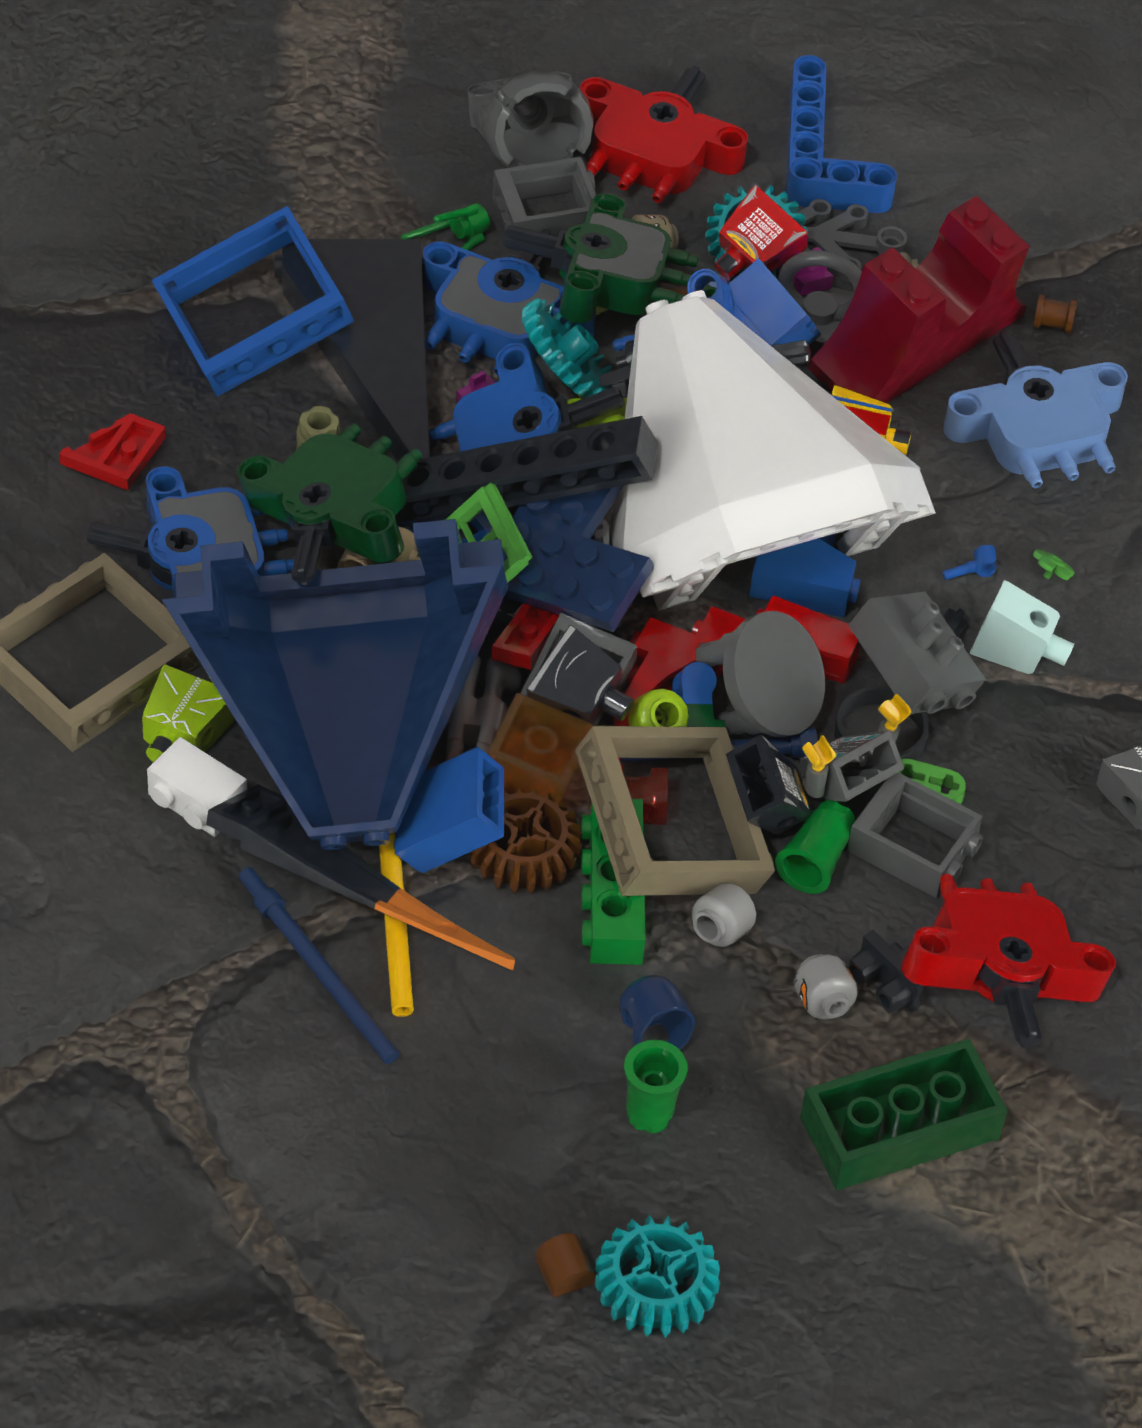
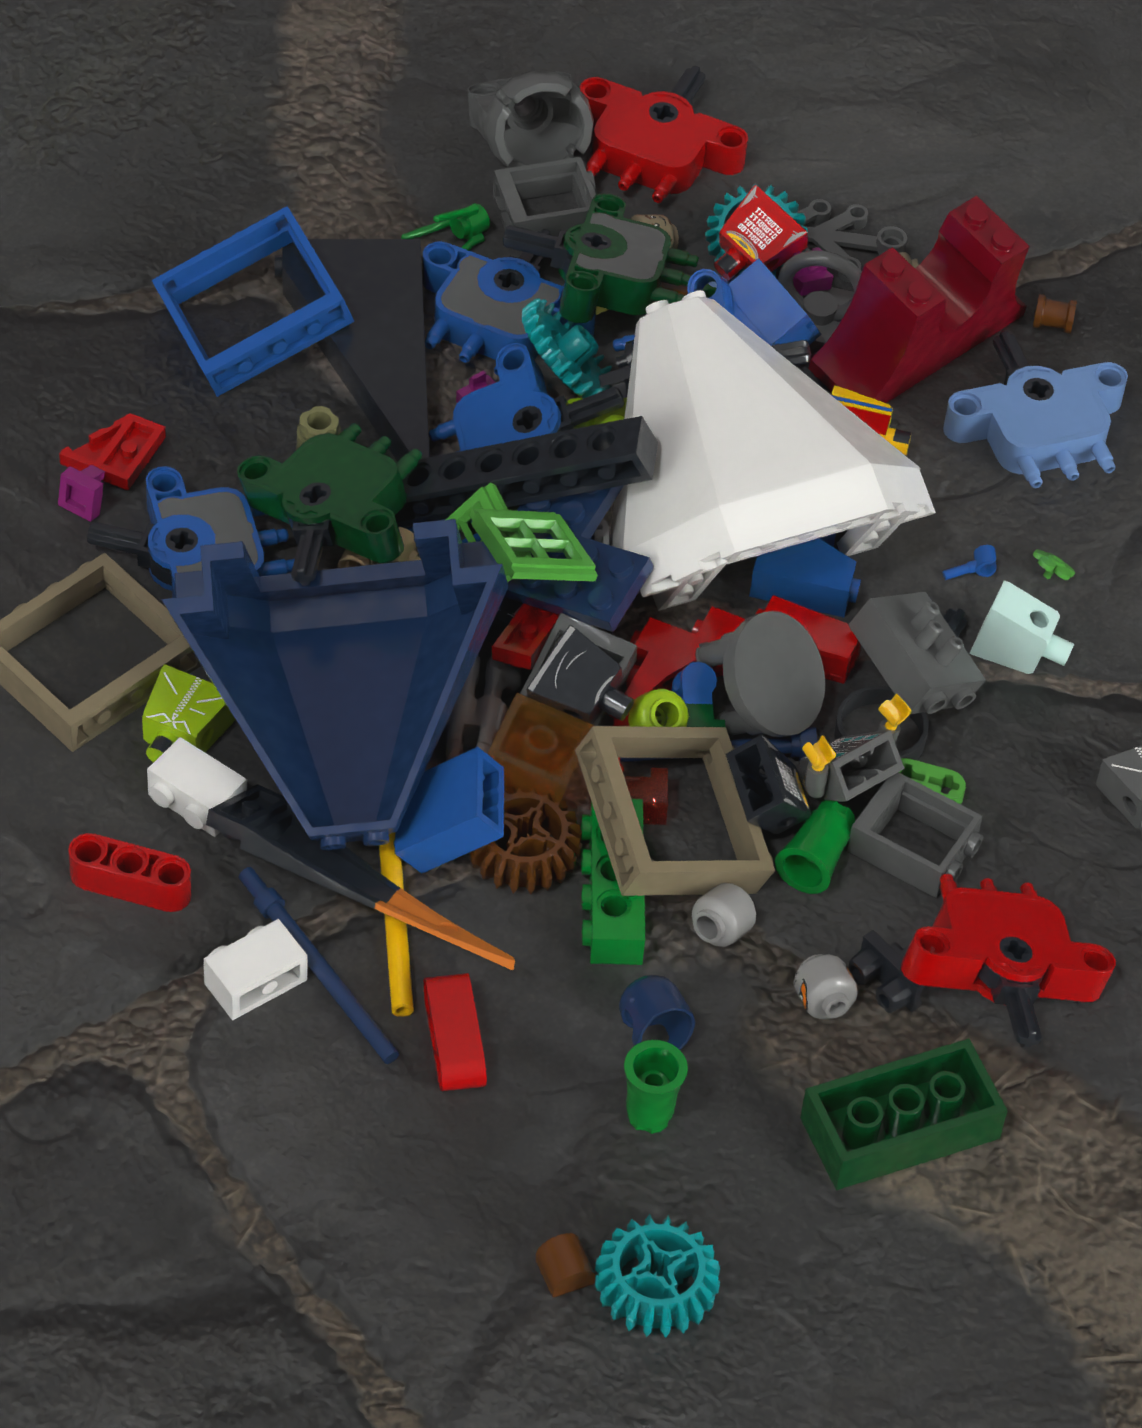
(82, 491): none -> magenta tile
(110, 874): none -> red beam
(255, 969): none -> white brick
(454, 1032): none -> red beam
(575, 568): none -> bright green piece
(816, 177): blue beam -> none

